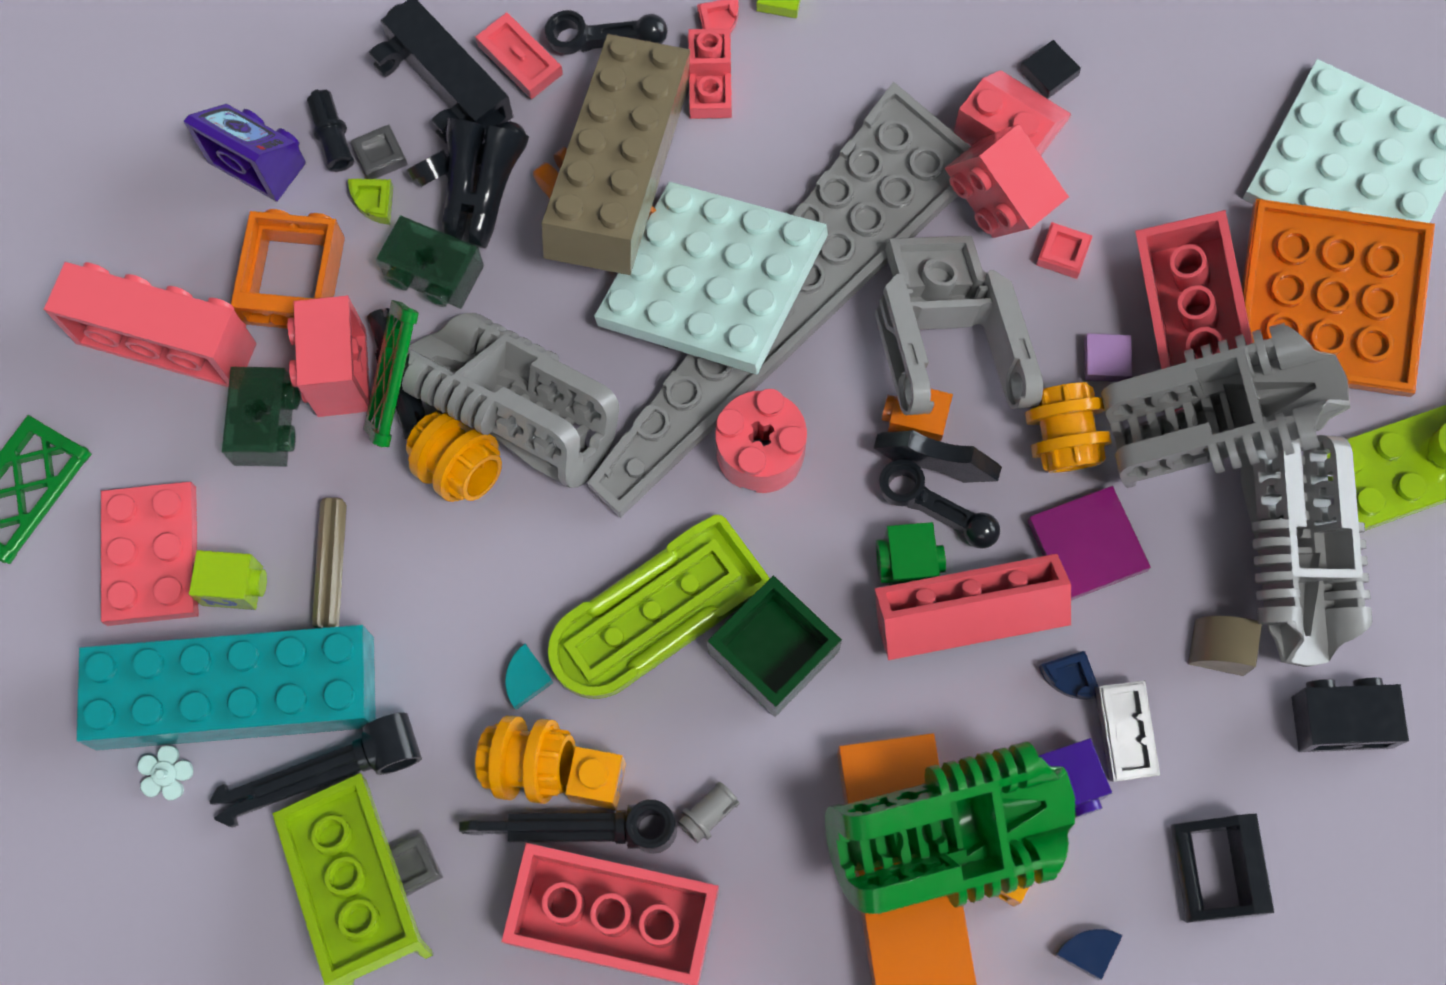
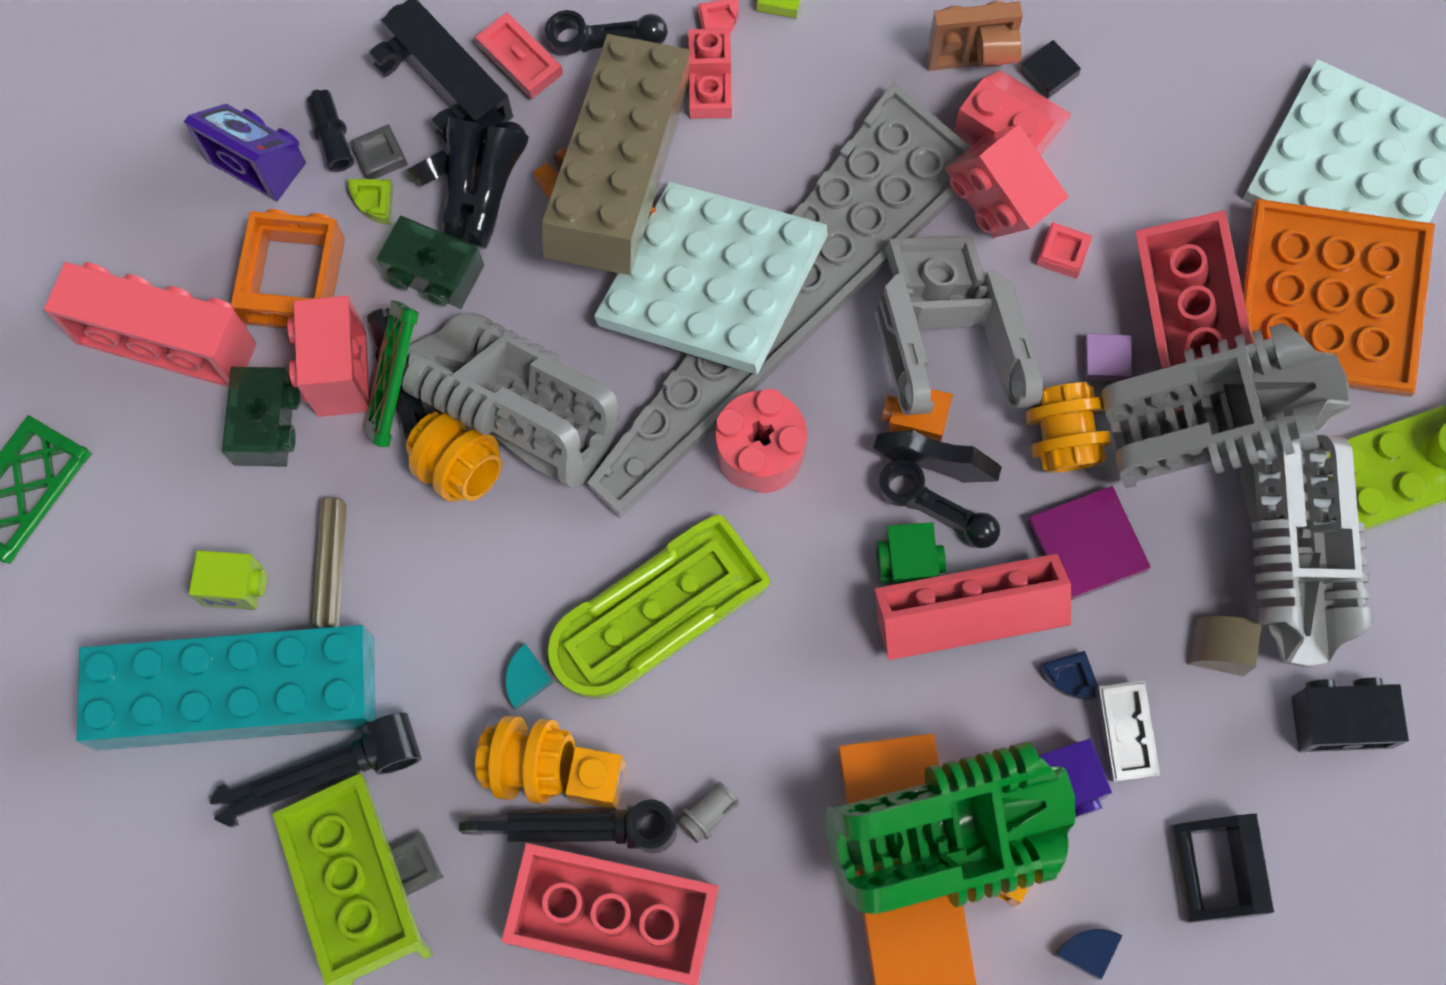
(148, 553): coral plate -> none
(164, 773): light aqua plant -> none
(774, 645): dark green piece -> none
(975, 36): none -> nougat plate

